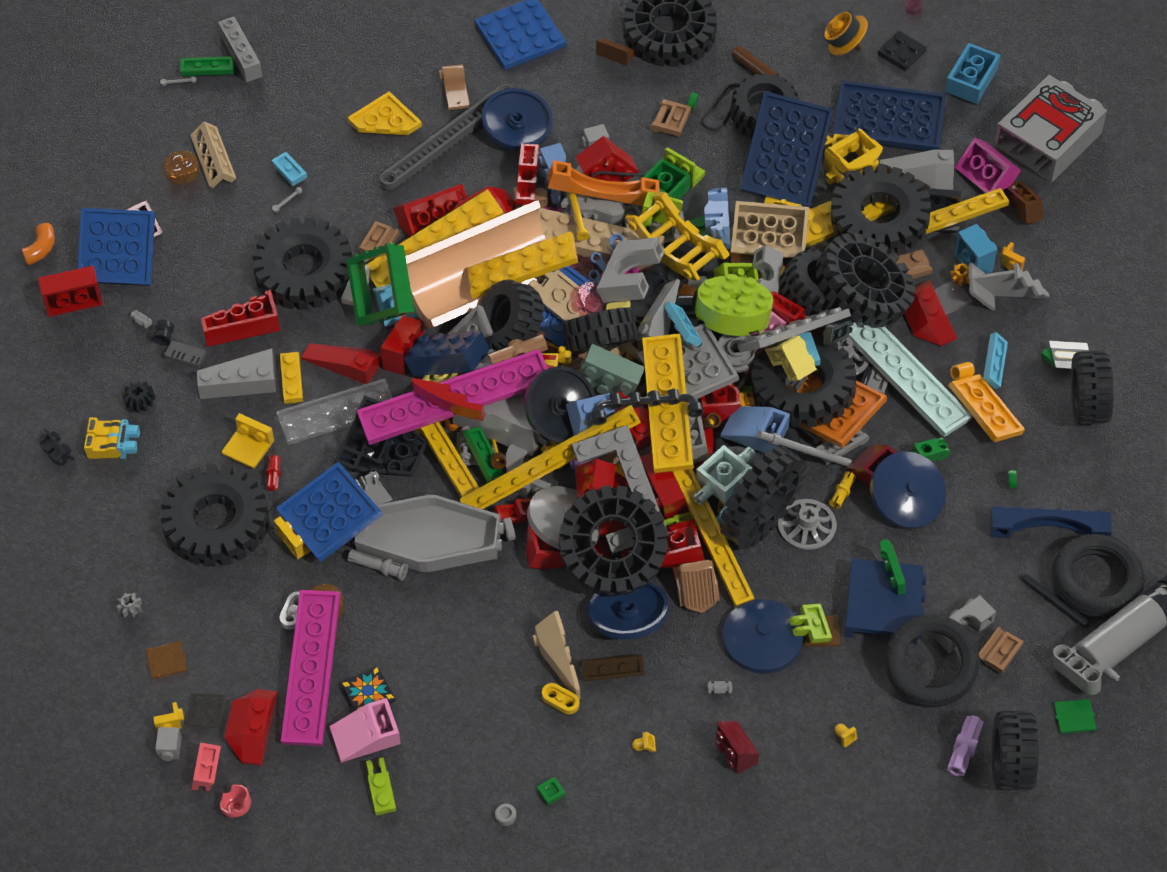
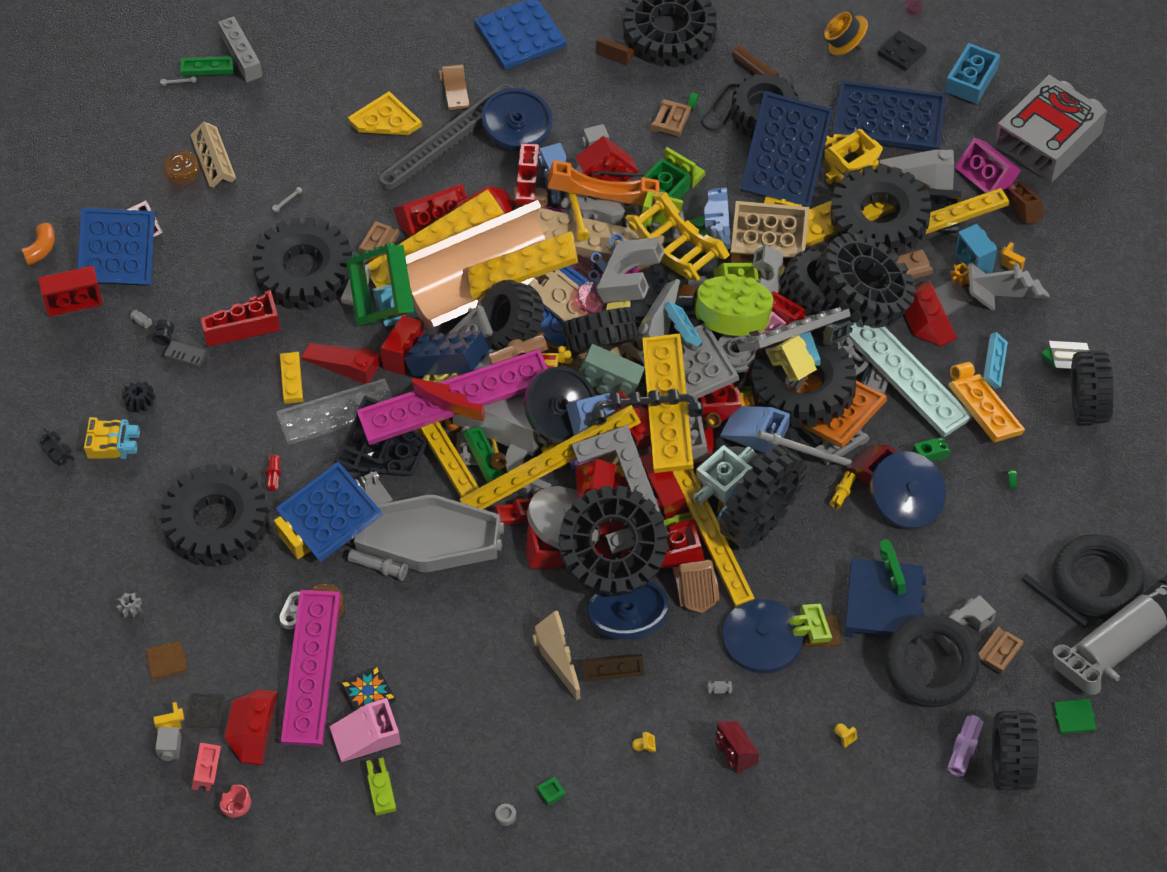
(239, 377): light grey wedge -> none
(249, 441): yellow bracket -> none
(289, 168): medium azure plate -> none
(508, 529): light grey tile -> none
(561, 698): yellow plate -> none
(808, 520): light grey wheel -> none
(1010, 520): dark blue arch -> none

